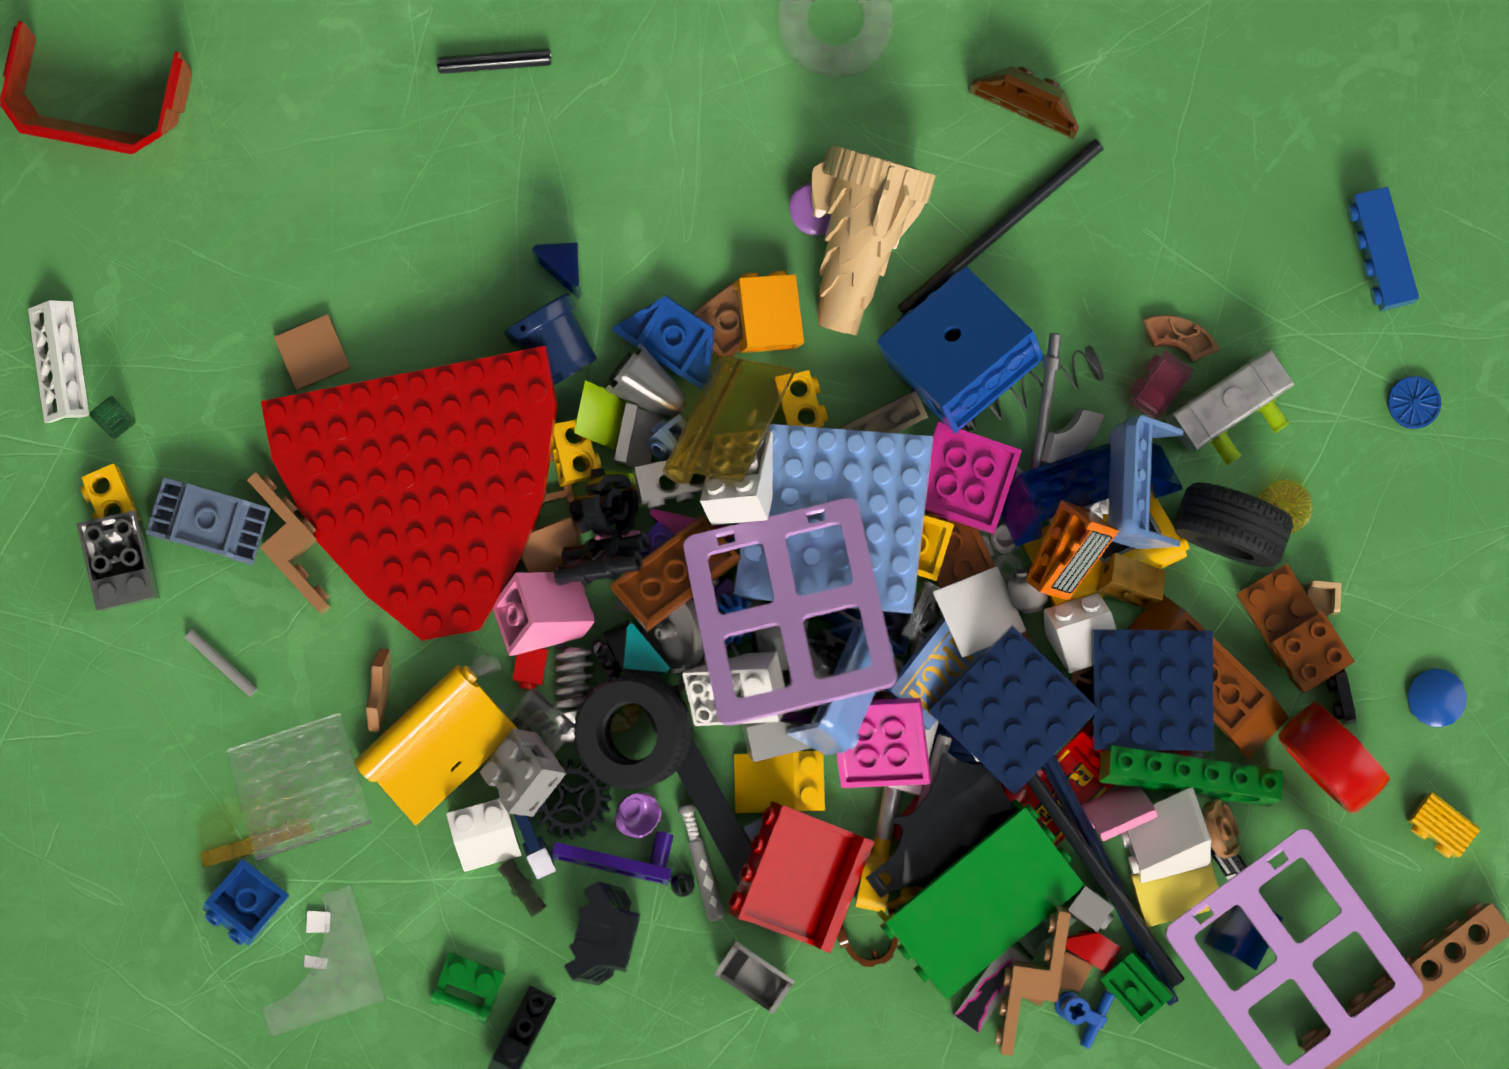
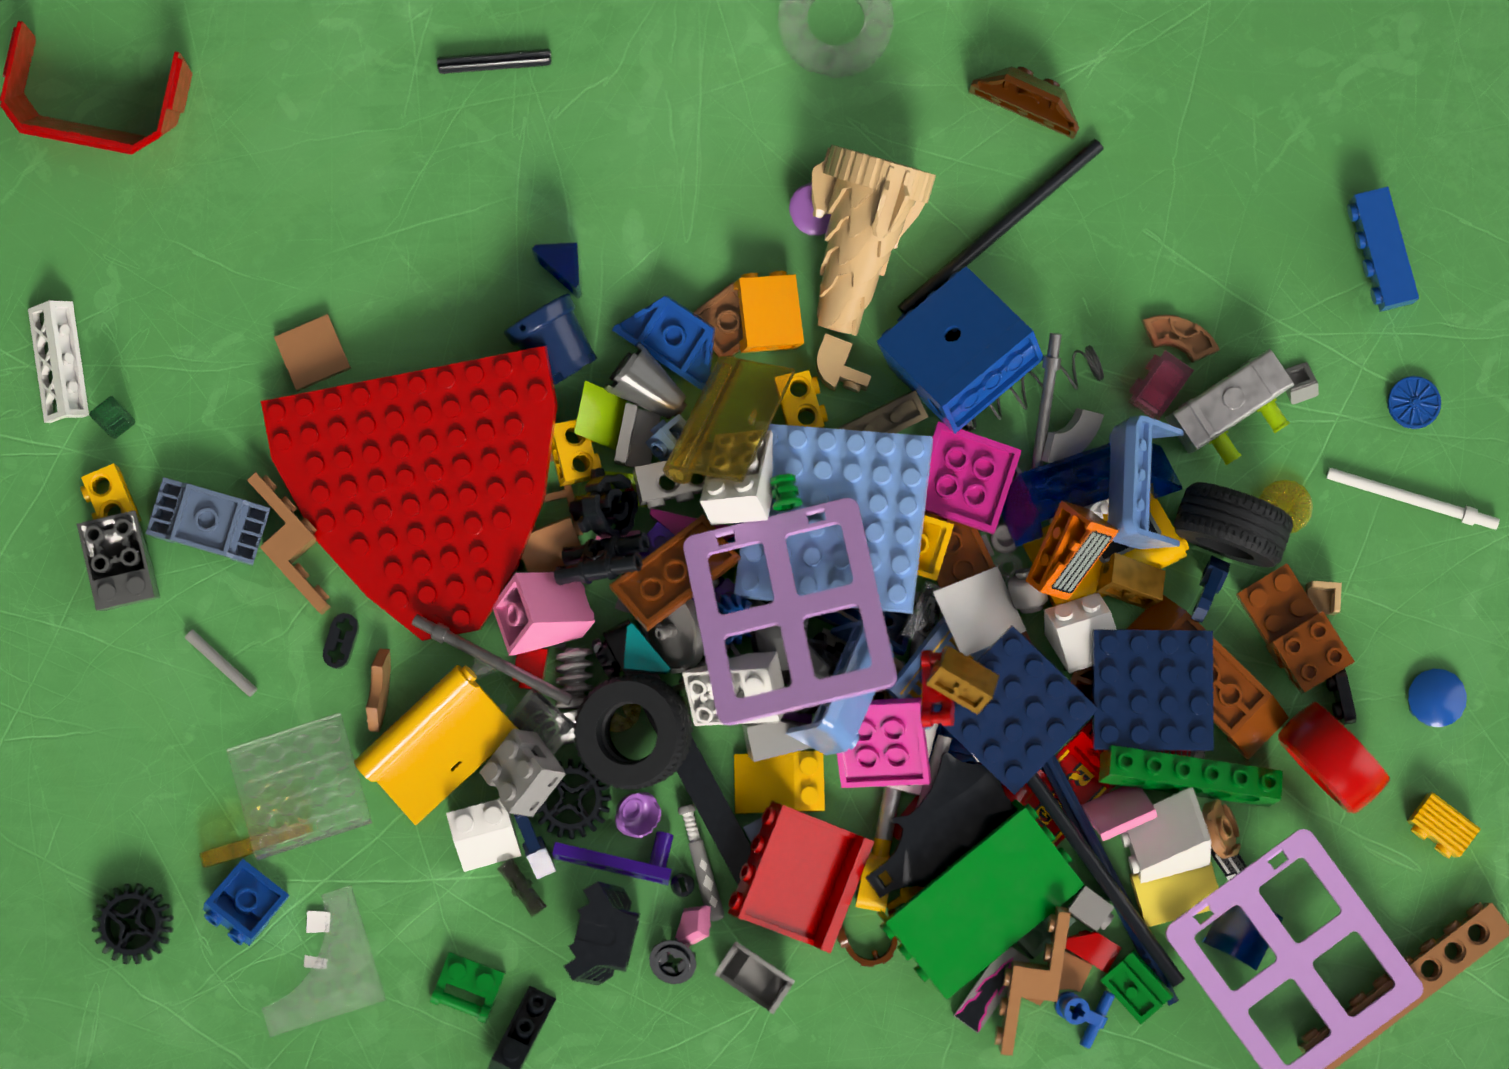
(125, 935): none -> black gear
(334, 638): none -> black beam
(442, 634): none -> flat silver bar
(668, 971): none -> black gear
(694, 925): none -> bright pink piece
(785, 492): none -> green bush
(832, 369): none -> tan brick
(932, 697): none -> red plate
(963, 680): none -> pearl gold hinge
(1212, 582): none -> dark blue piece
(1304, 382): none -> light grey slope
(1467, 515): none -> white bar

